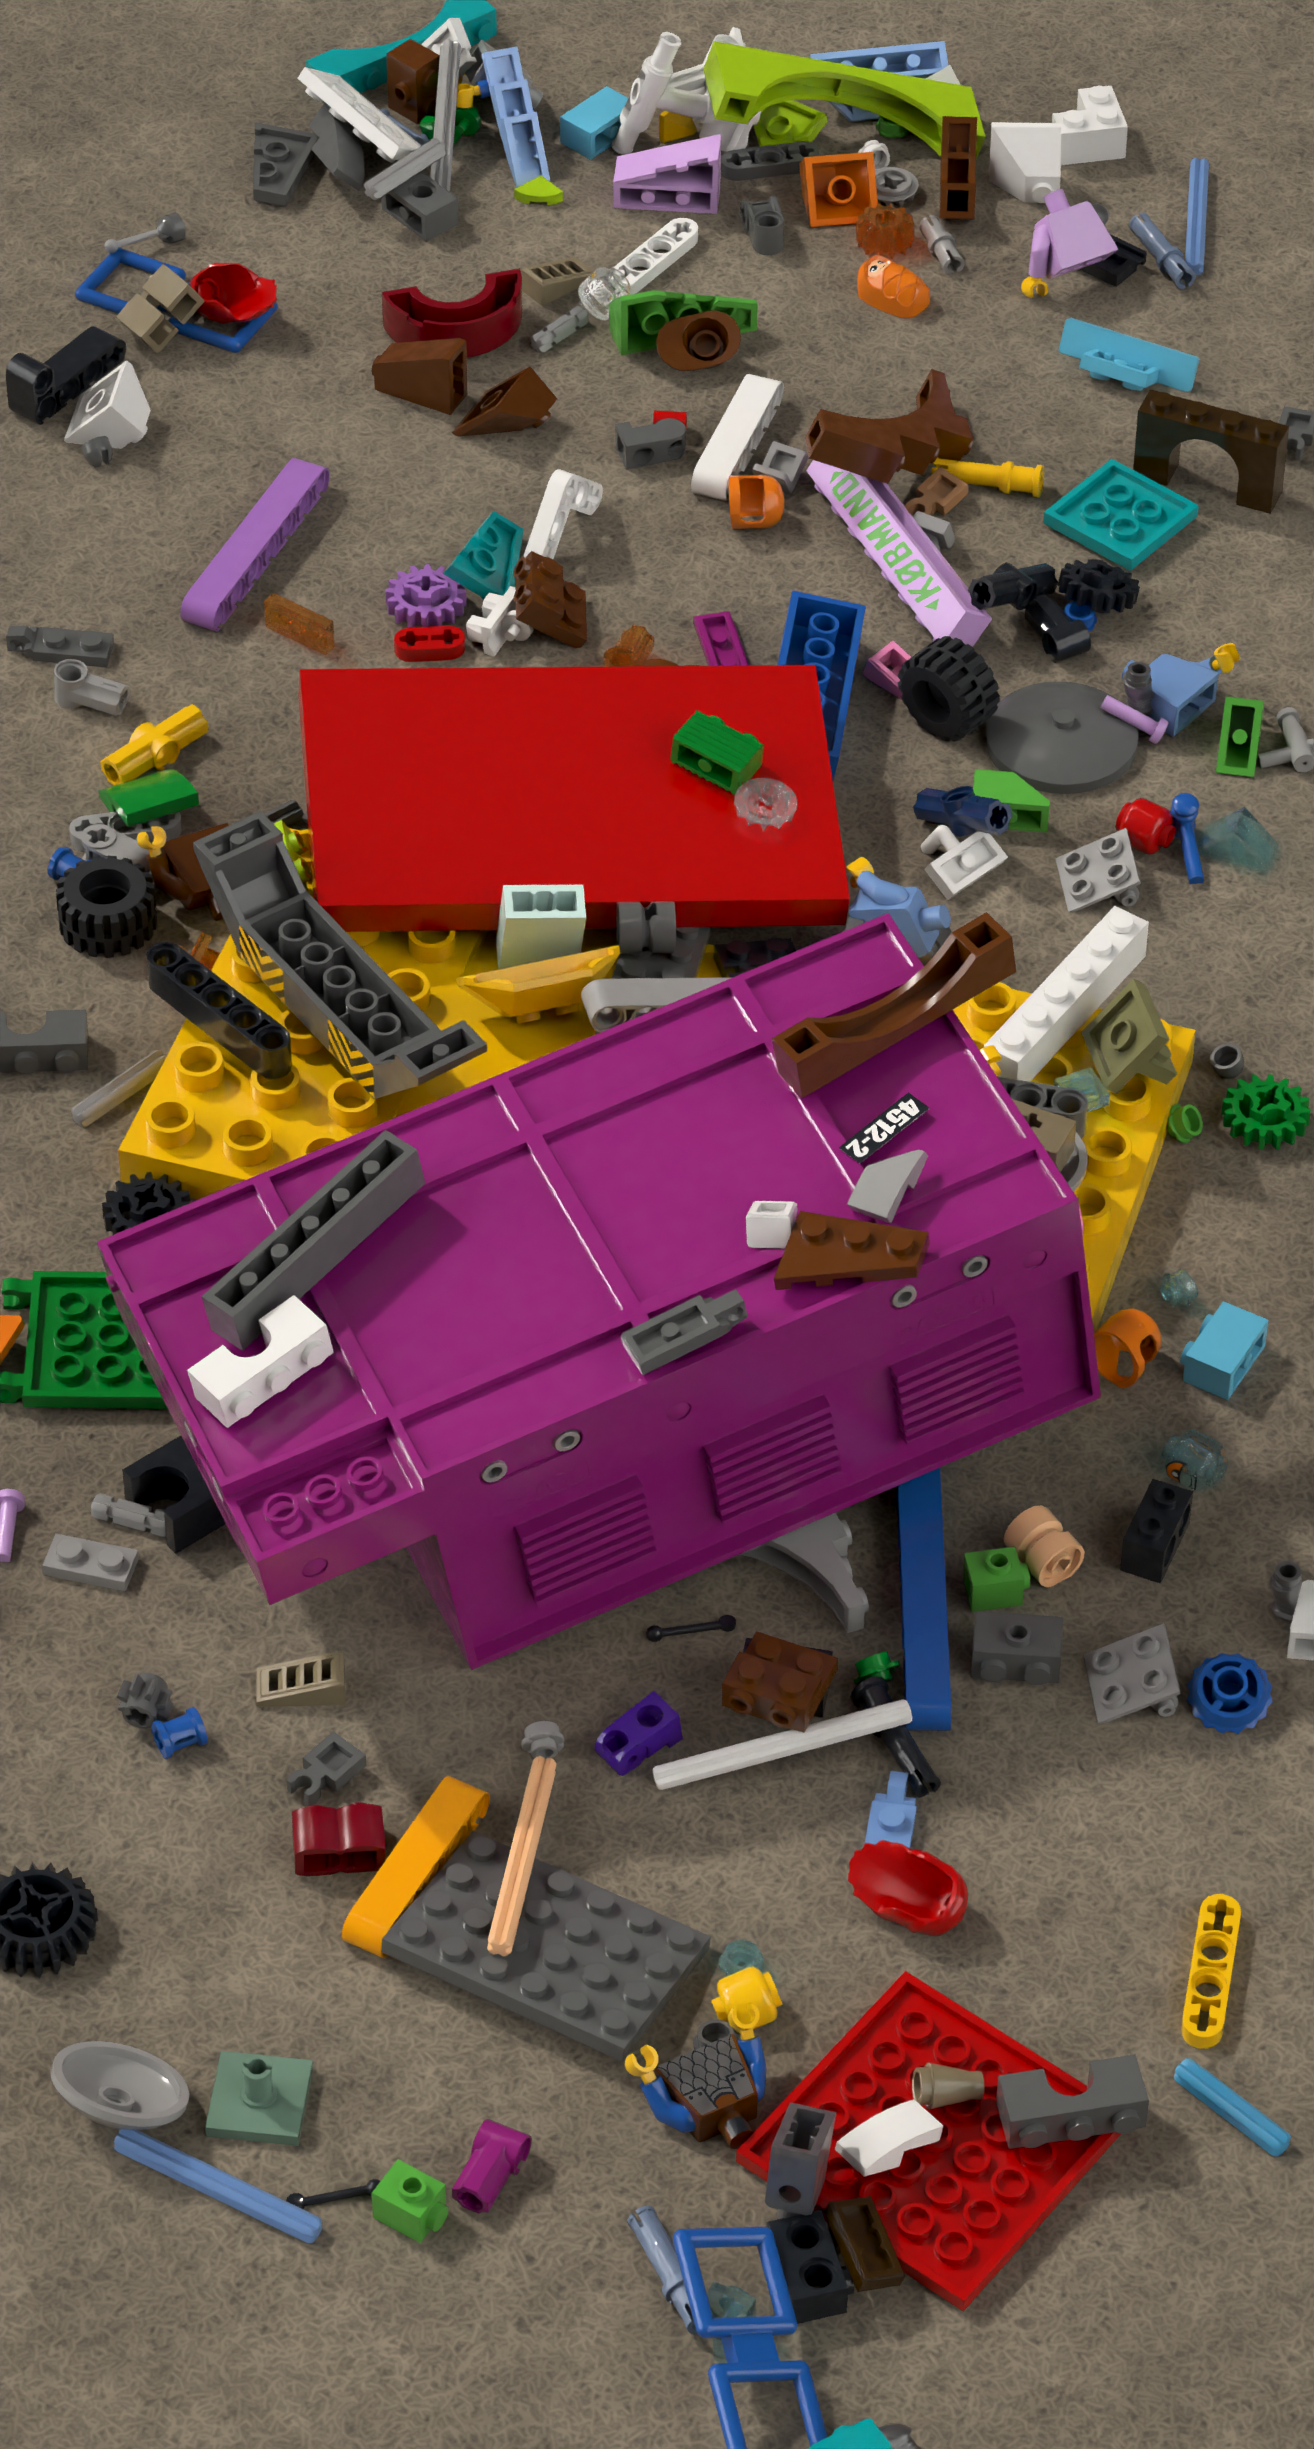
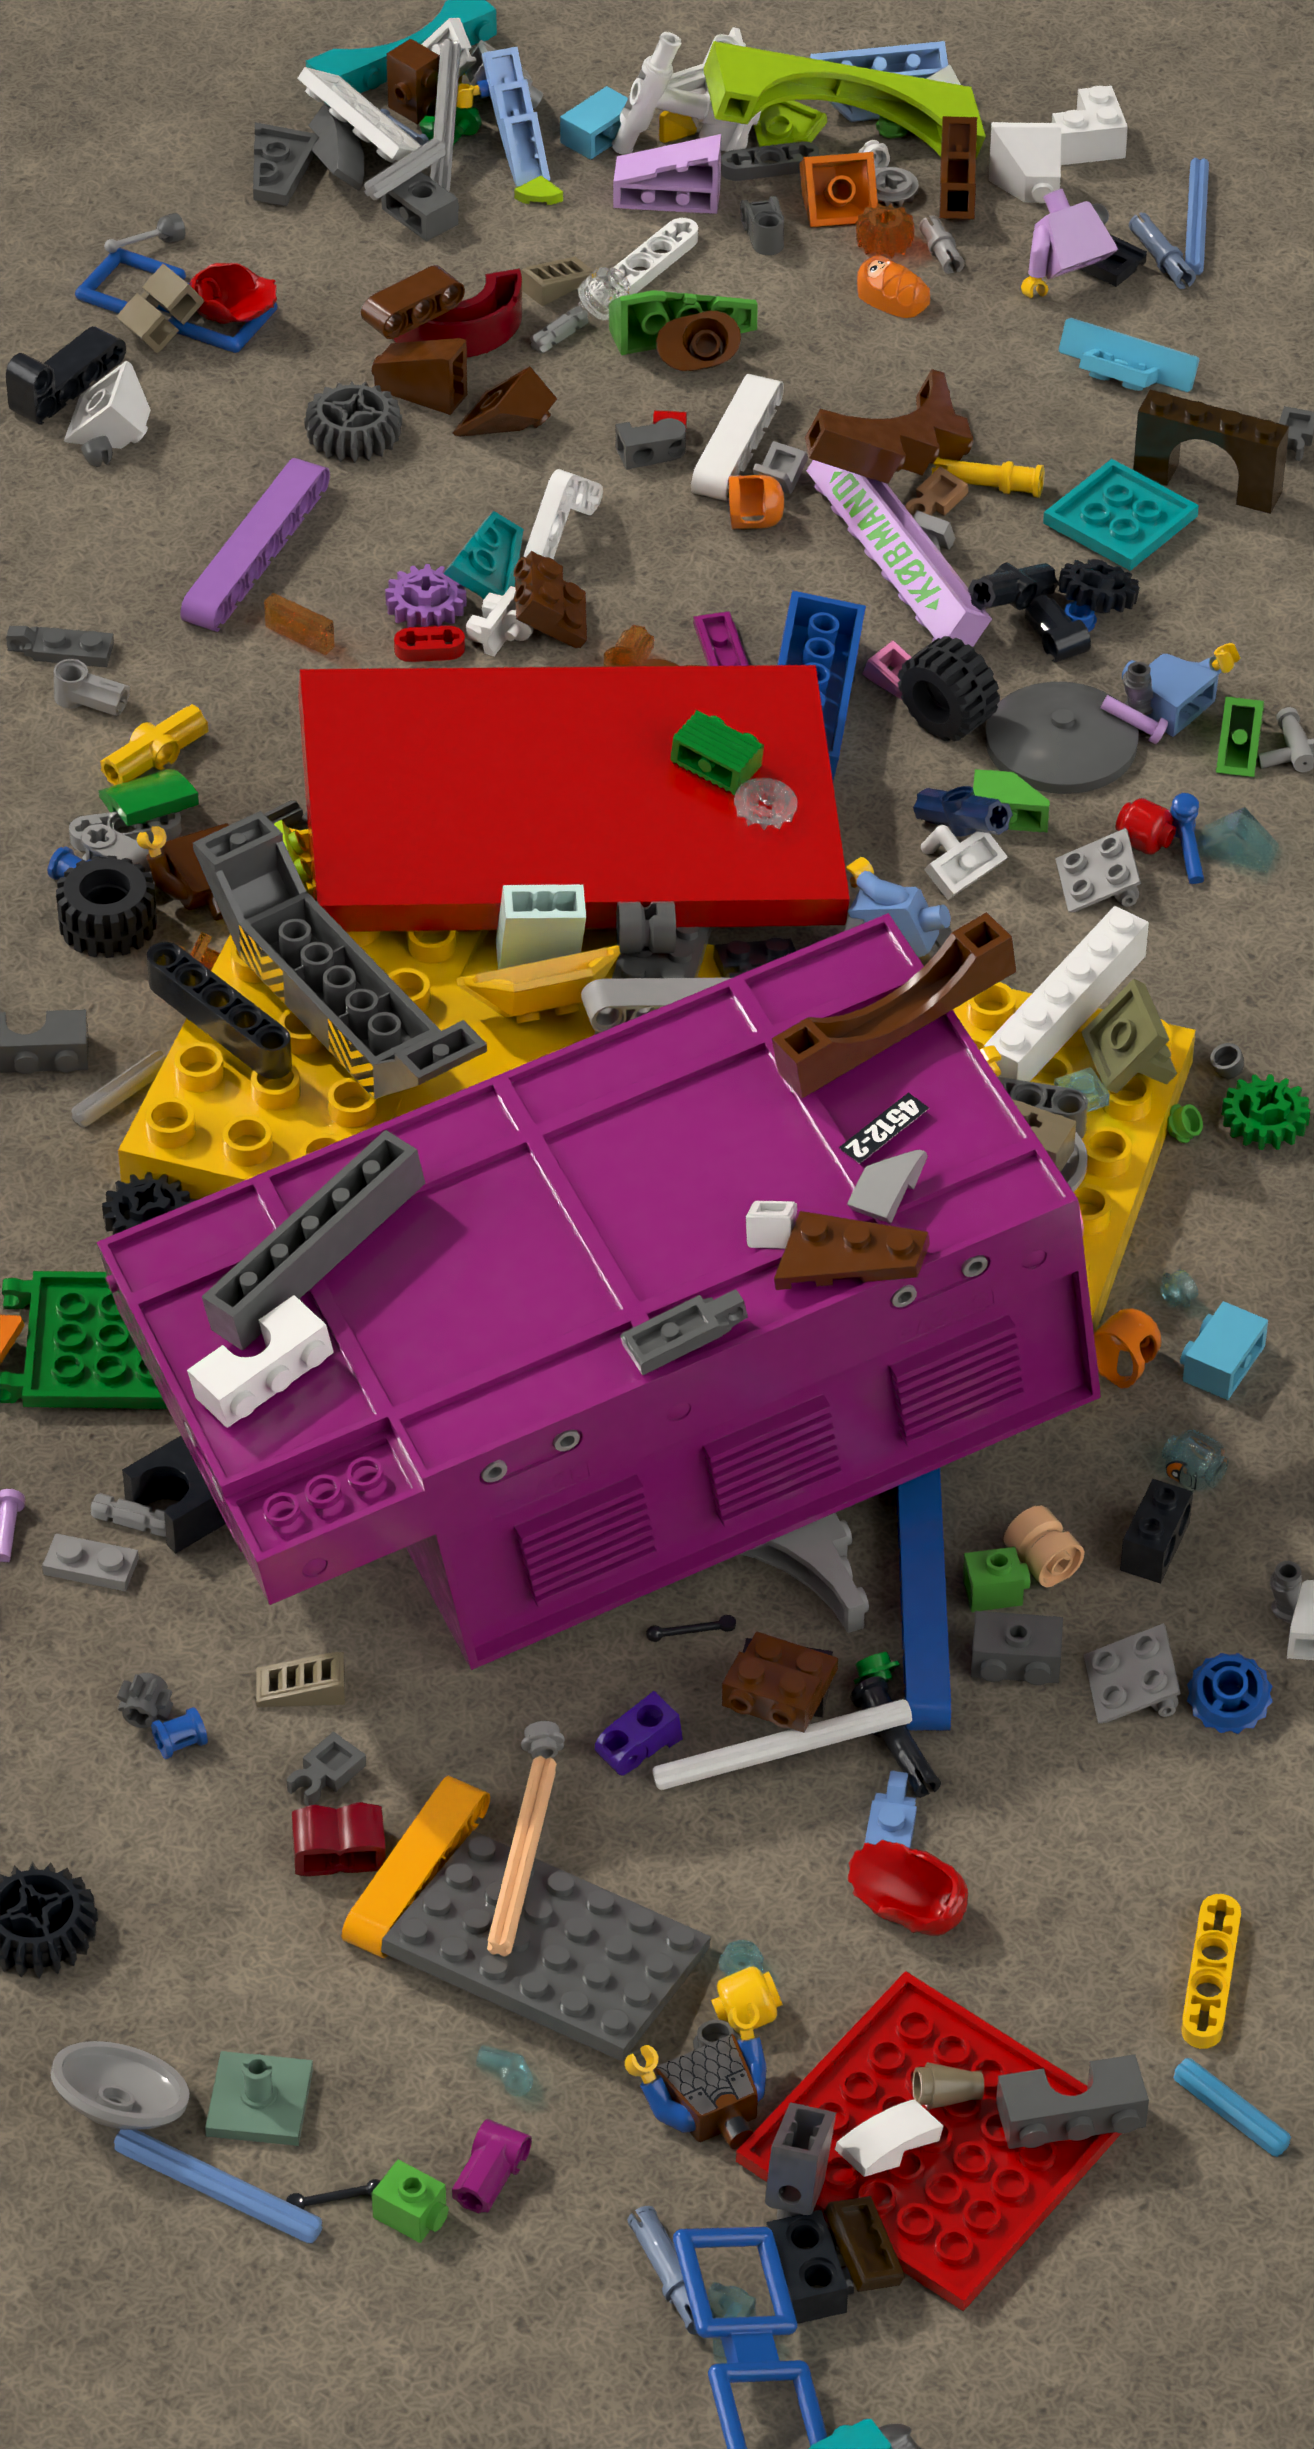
(353, 421): none -> dark grey gear
(412, 302): none -> reddish brown beam
(510, 2066): none -> clear light blue arm

